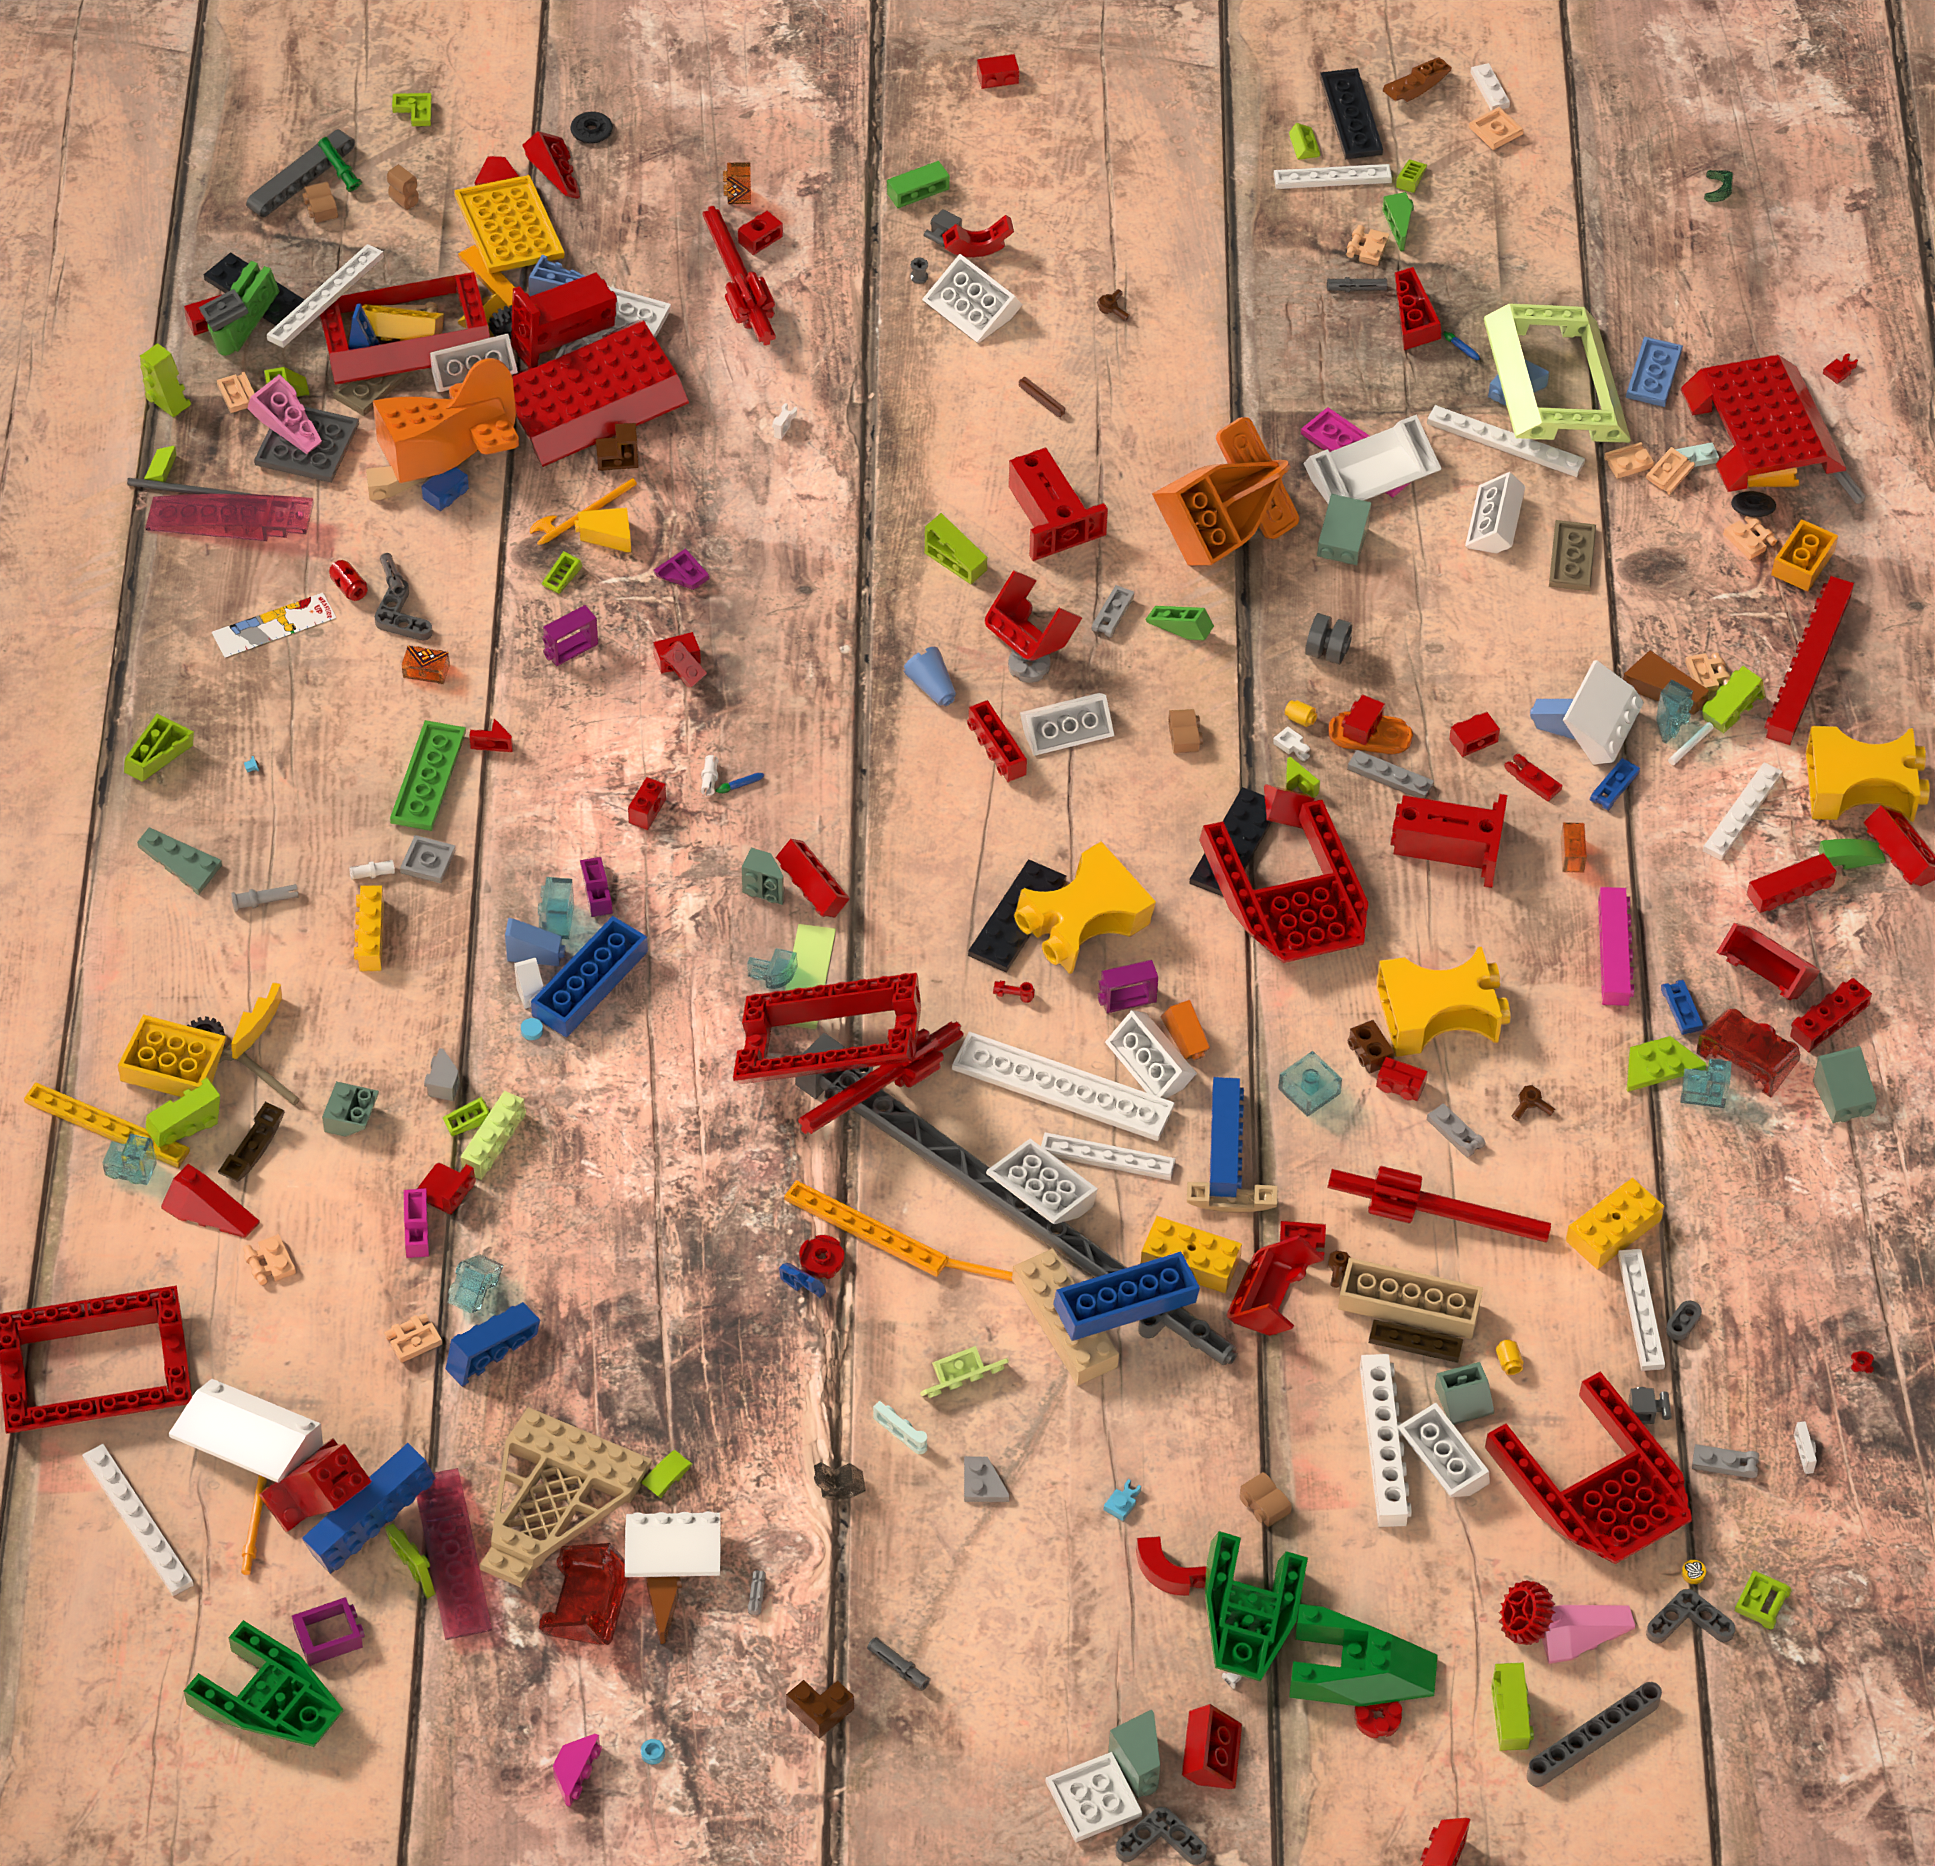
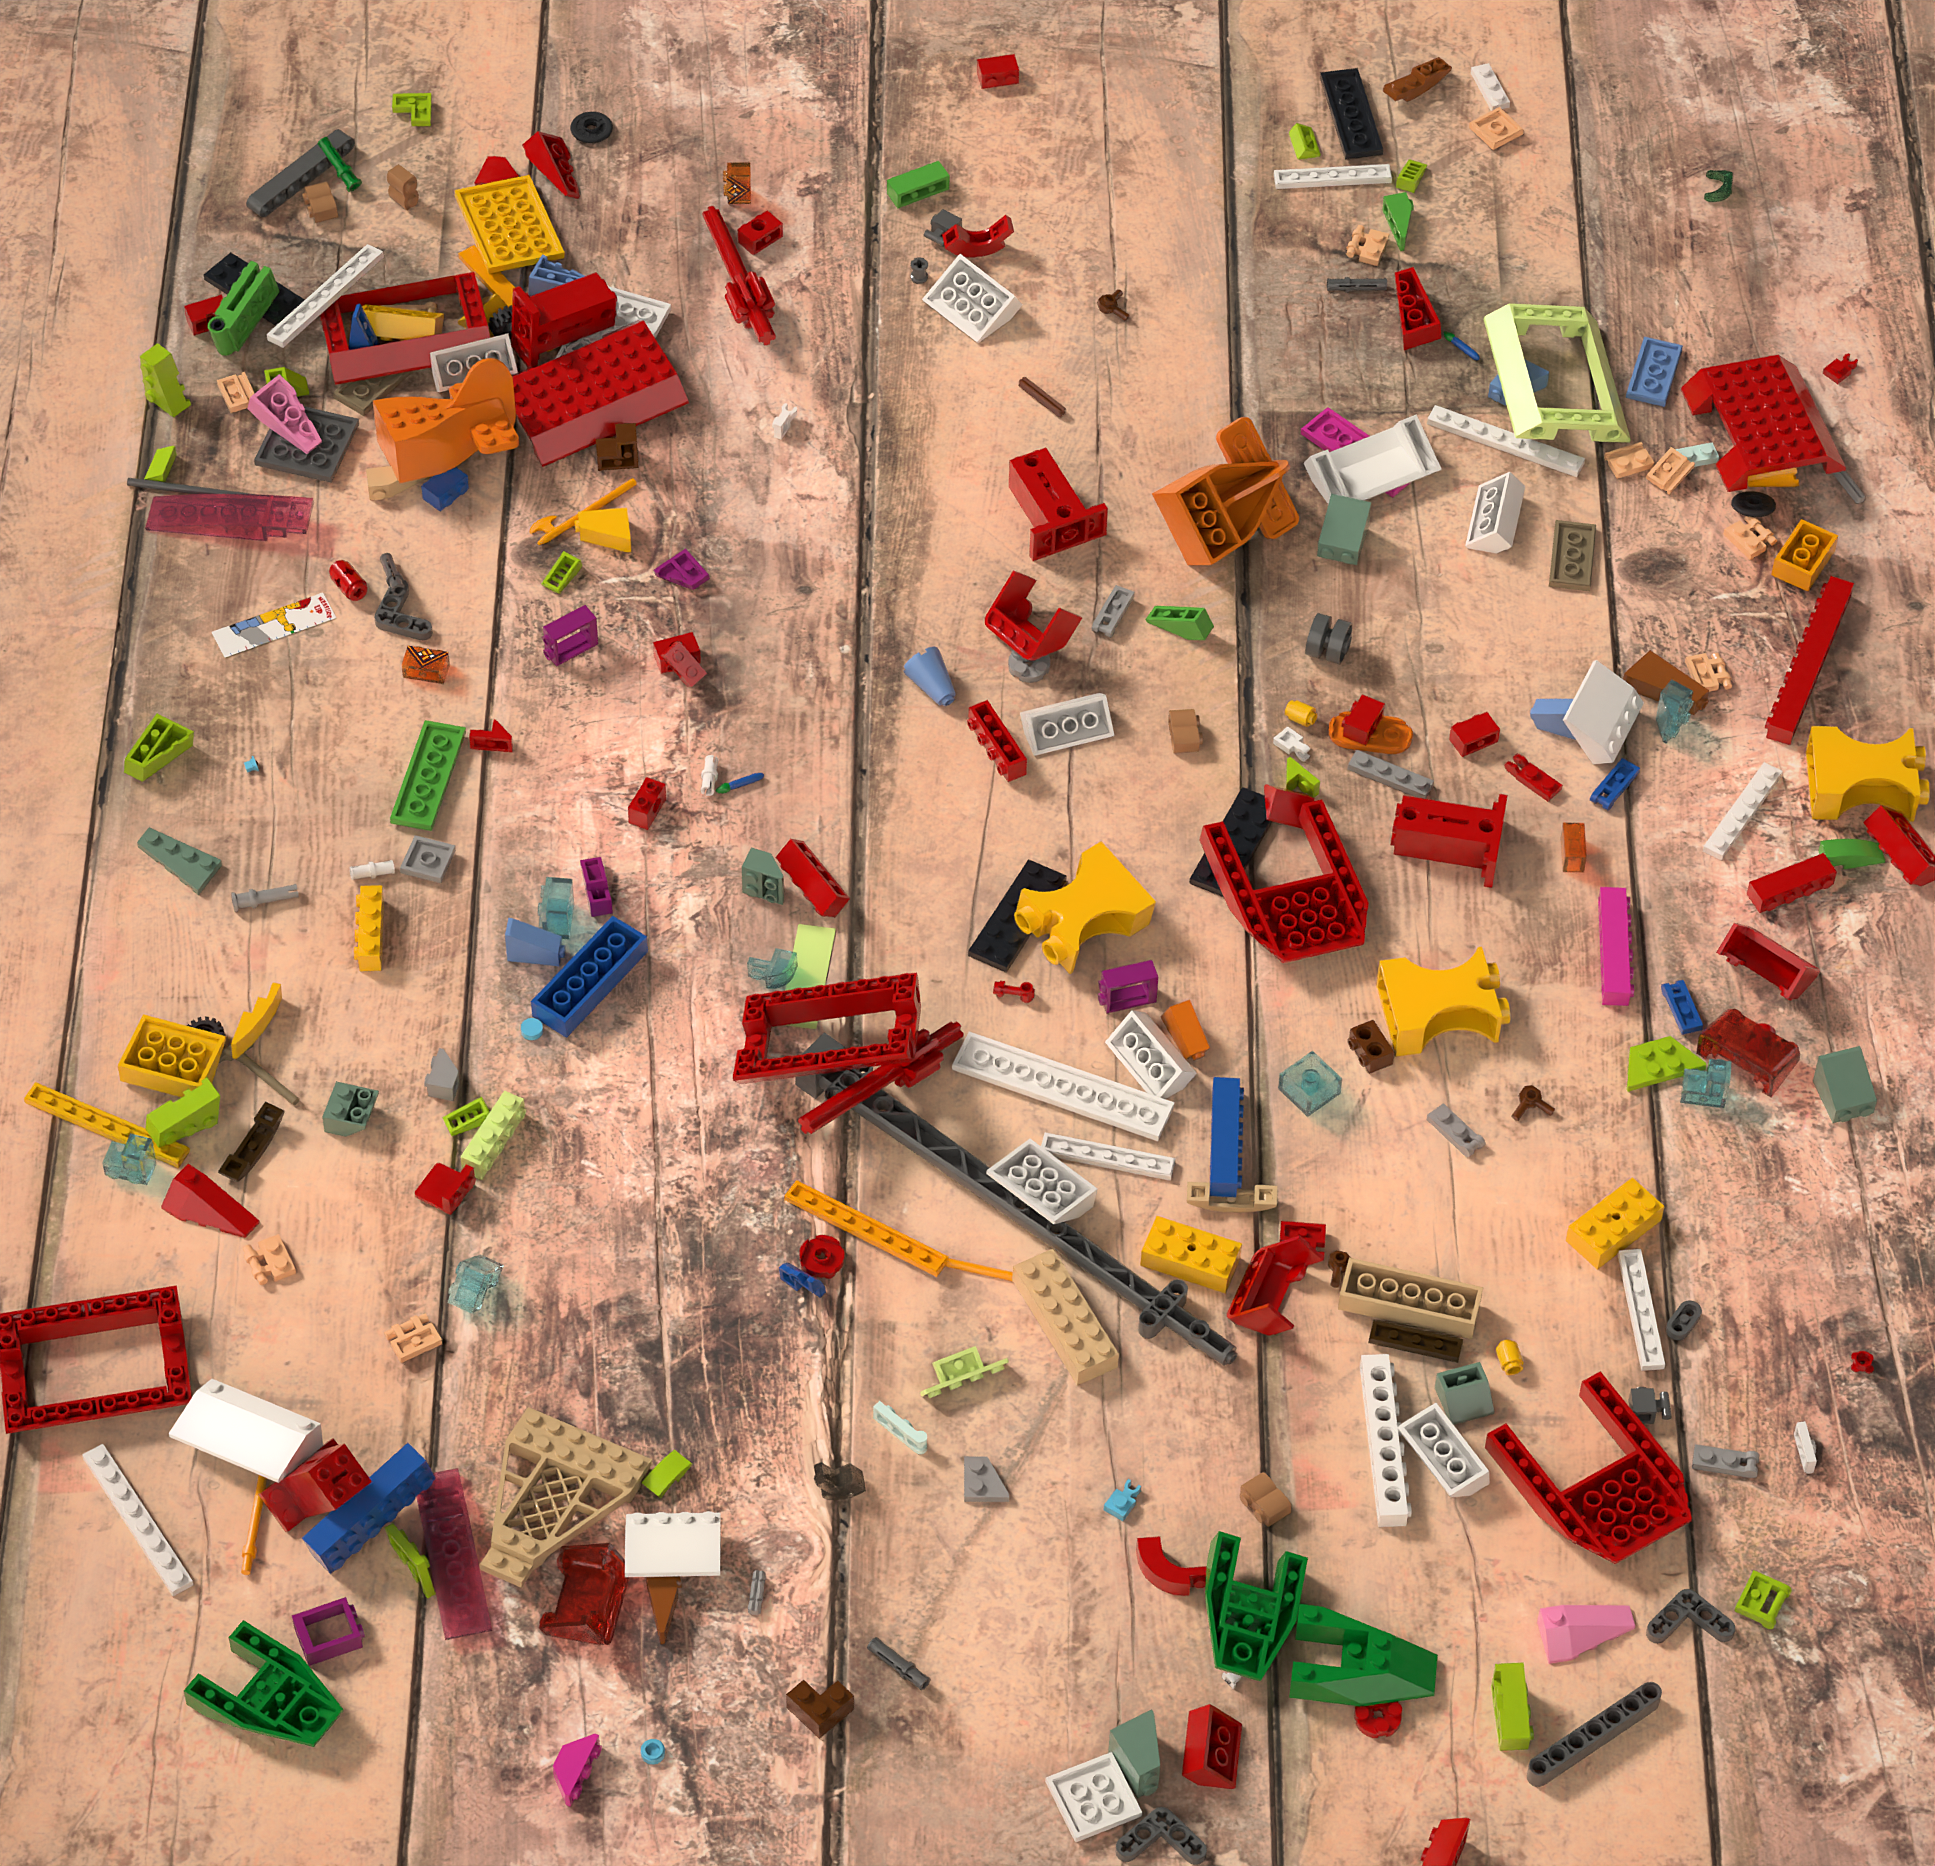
(223, 310): dark grey plate -> none
(416, 1223): dark pink slope -> none
(490, 1342): blue wedge -> none
(528, 980): white slope -> none
(954, 550): lime wedge -> none
(1126, 1296): blue brick -> none
(1398, 1195): red axle -> none
(1401, 1079): red brick -> none
(1526, 1612): red gear -> none
(1690, 743): white bar -> none
(1693, 1572): tile -> none
(1733, 699): lime wedge -> none
(1830, 1014): red brick -> none

